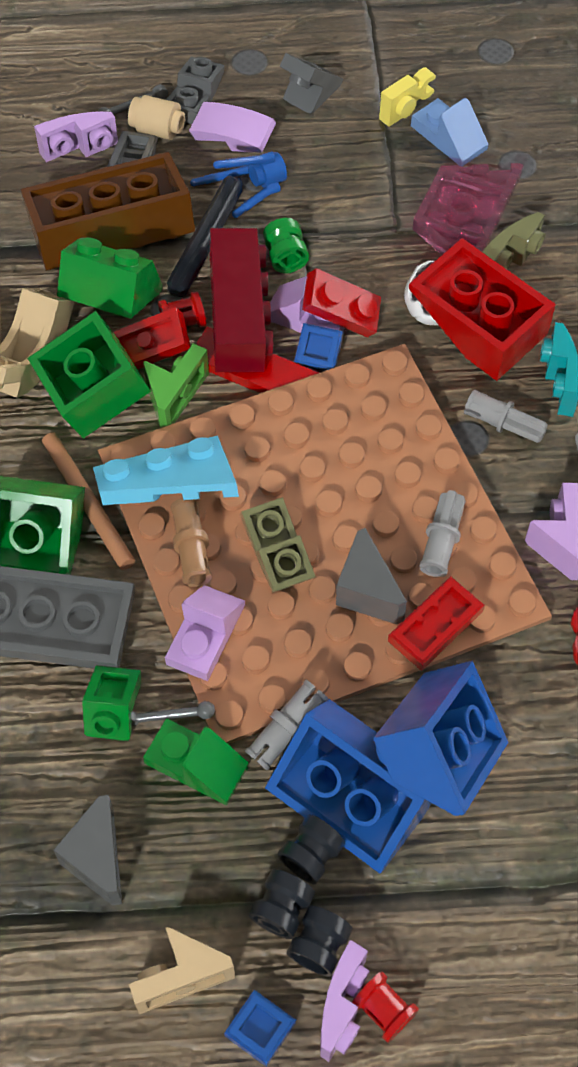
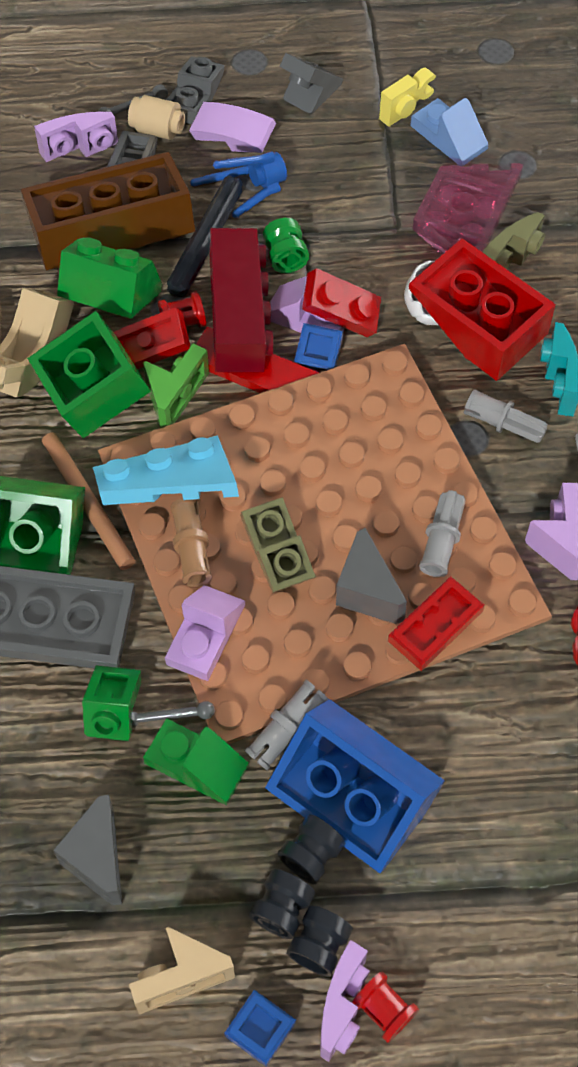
(443, 738): blue slope -> none

